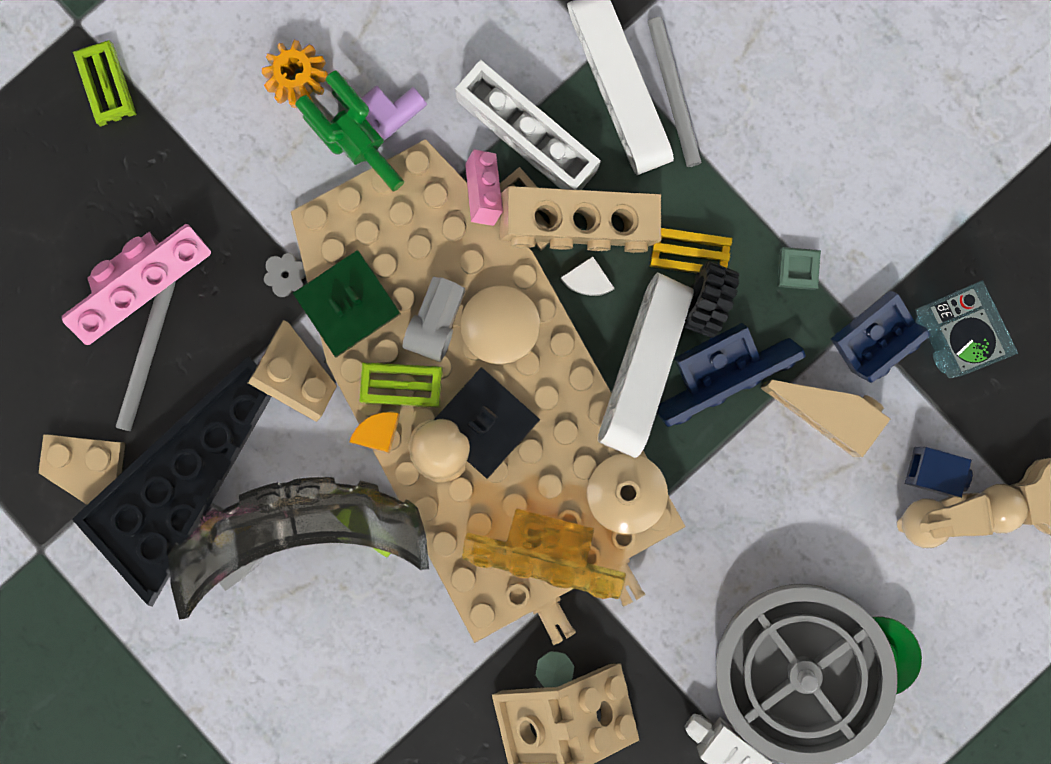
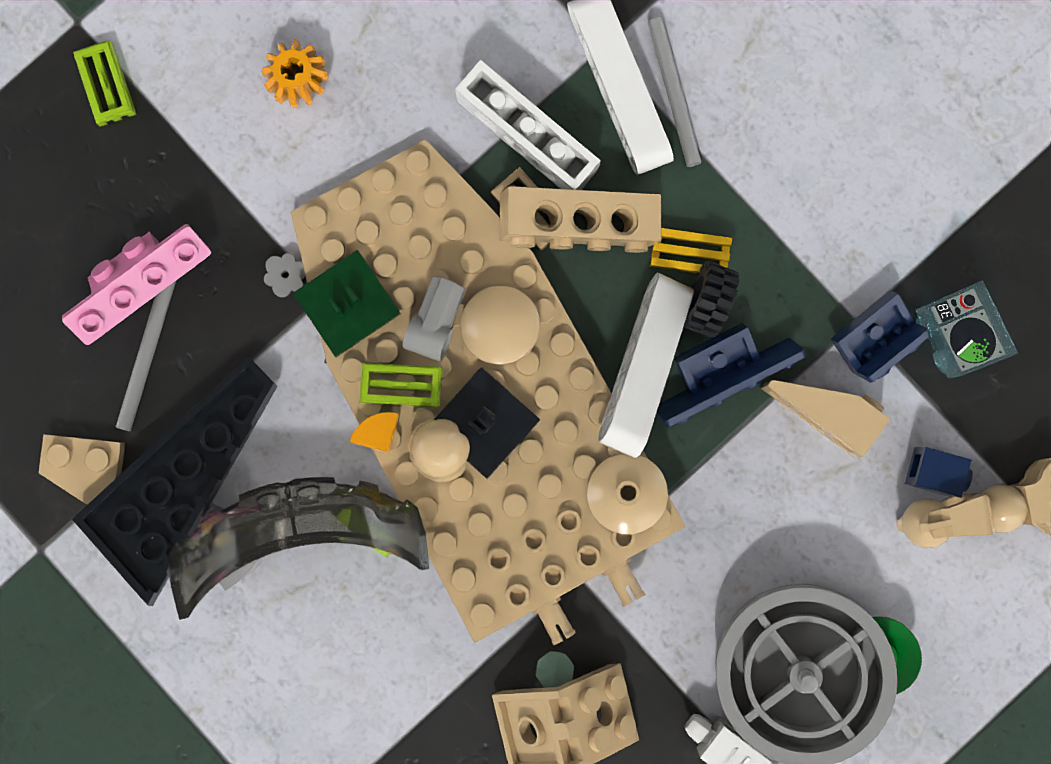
(293, 374): tan wing -> none
(349, 129): green plant -> none
(389, 116): lavender piece -> none
(483, 187): bright pink piece -> none
(546, 551): clear yellow bracket -> none
(588, 279): white tile -> none
(798, 268): sand green tile -> none

